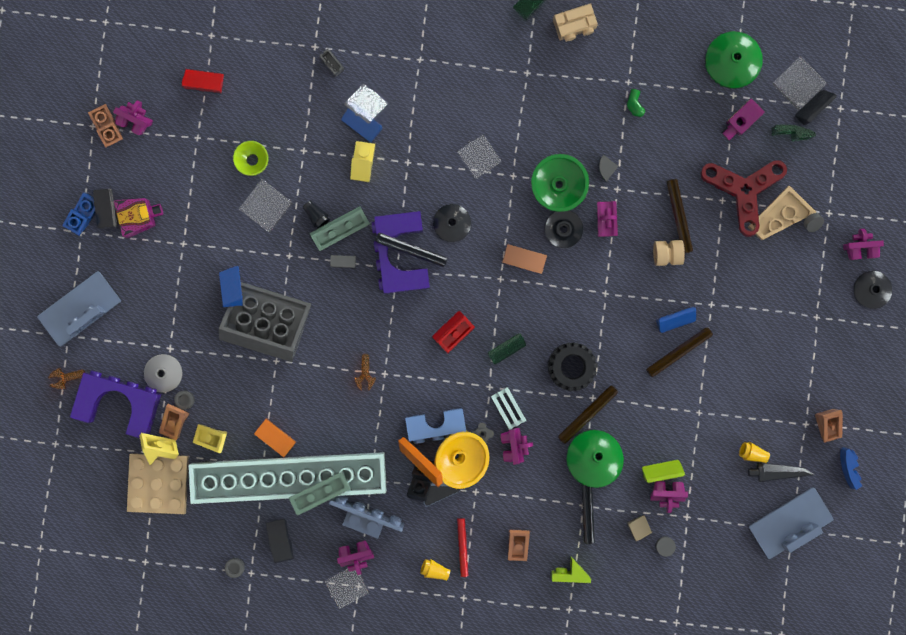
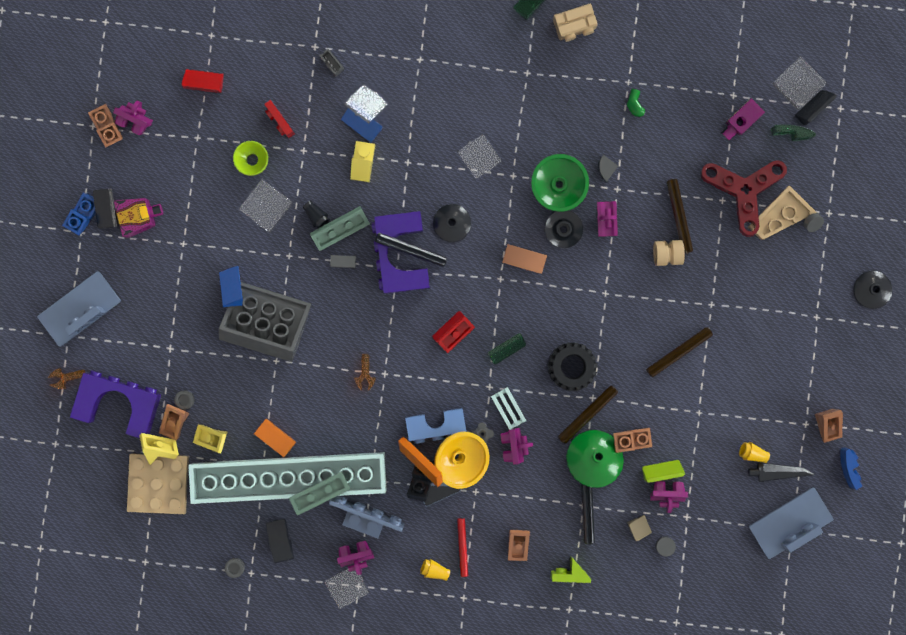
(172, 371): light grey dish -> none
(283, 126): none -> red plate
(632, 440): none -> nougat slope
(676, 319): blue slope -> none
(725, 68): green dish -> none
(871, 247): magenta hips -> none

